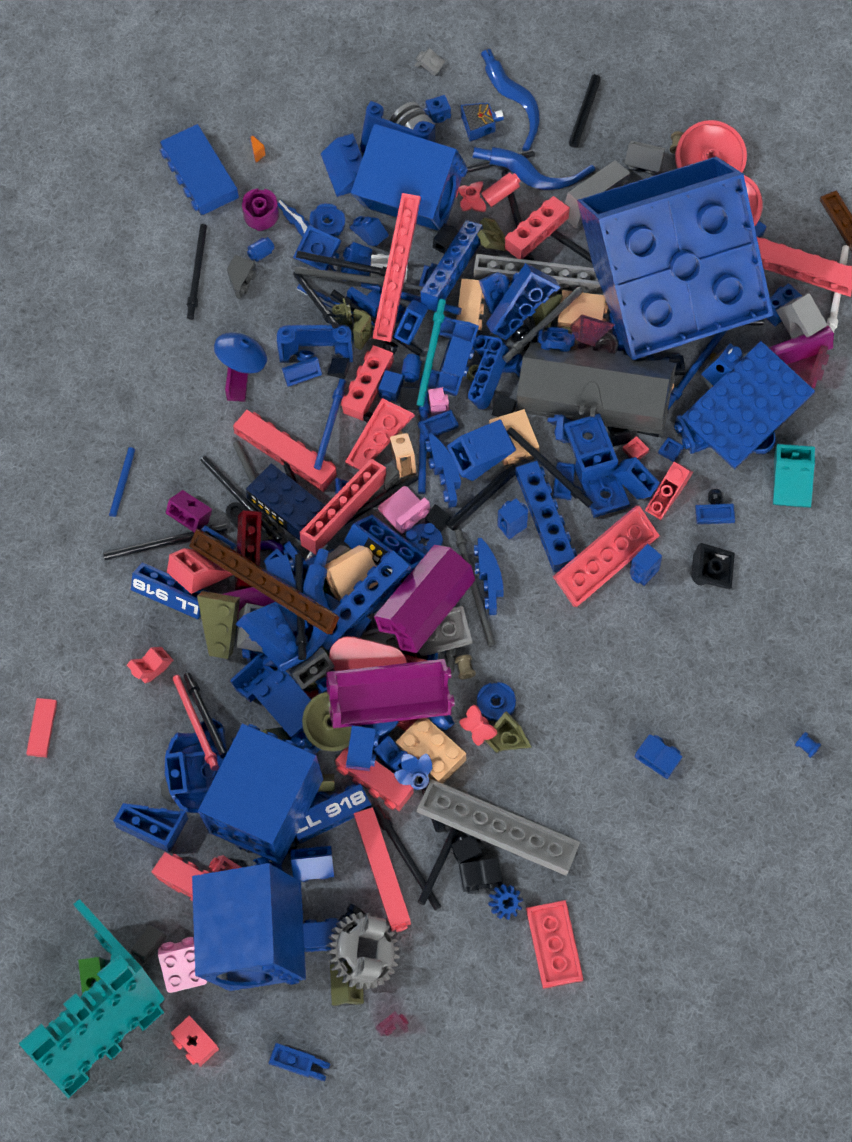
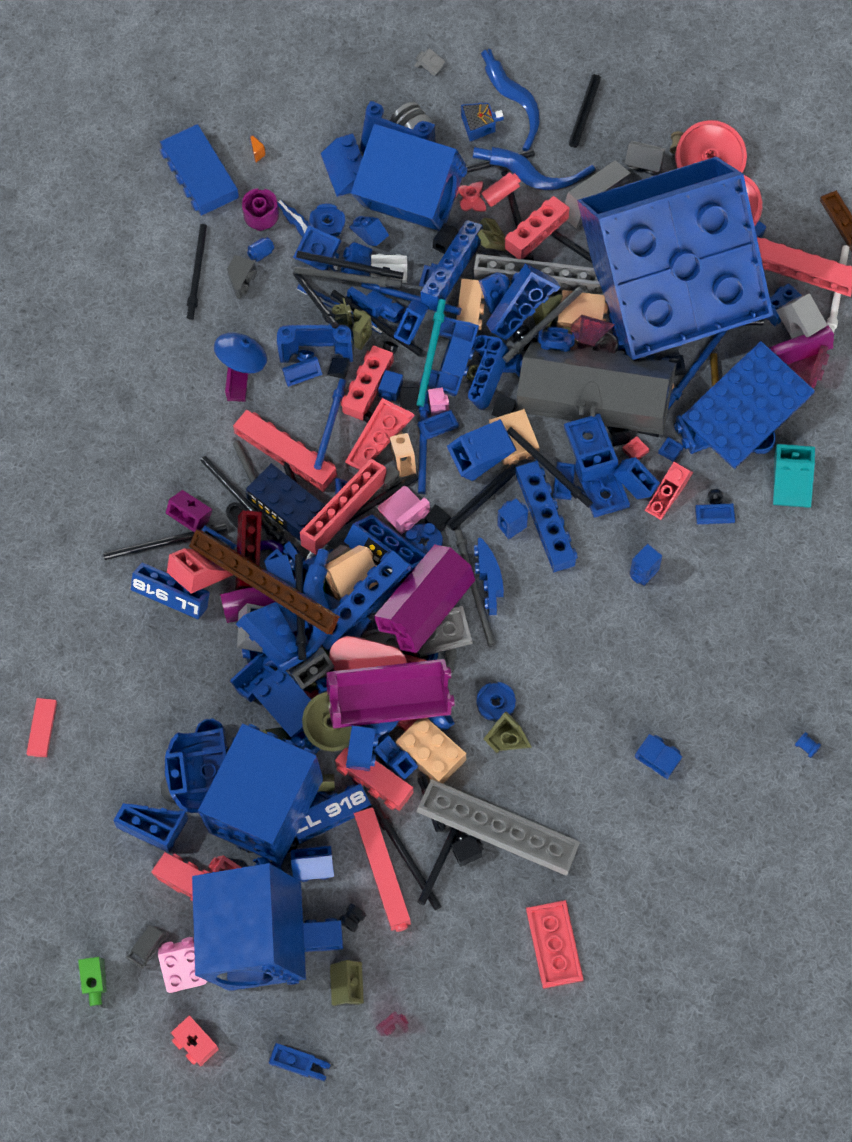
(98, 1018): teal bracket -> none
(122, 482): blue bar -> none
(151, 665): coral brick -> none
(194, 690): black bar -> none
(210, 756): coral bar -> none
(219, 622): olive wedge -> none
(366, 971): light grey piece -> none
(396, 267): coral plate -> none
(411, 368): blue brick -> none
(412, 768): blue plate -> none
(438, 109): blue brick -> none
(445, 467): blue slope -> none
(465, 667): dark tan bush -> none
(477, 725): coral animal -> none
(480, 875): black brick -> none
(505, 909): blue gear -> none
(559, 421): blue bracket -> none
(606, 556): coral plate -> none
(712, 566): black slope -> none
(728, 358): blue torso -> none

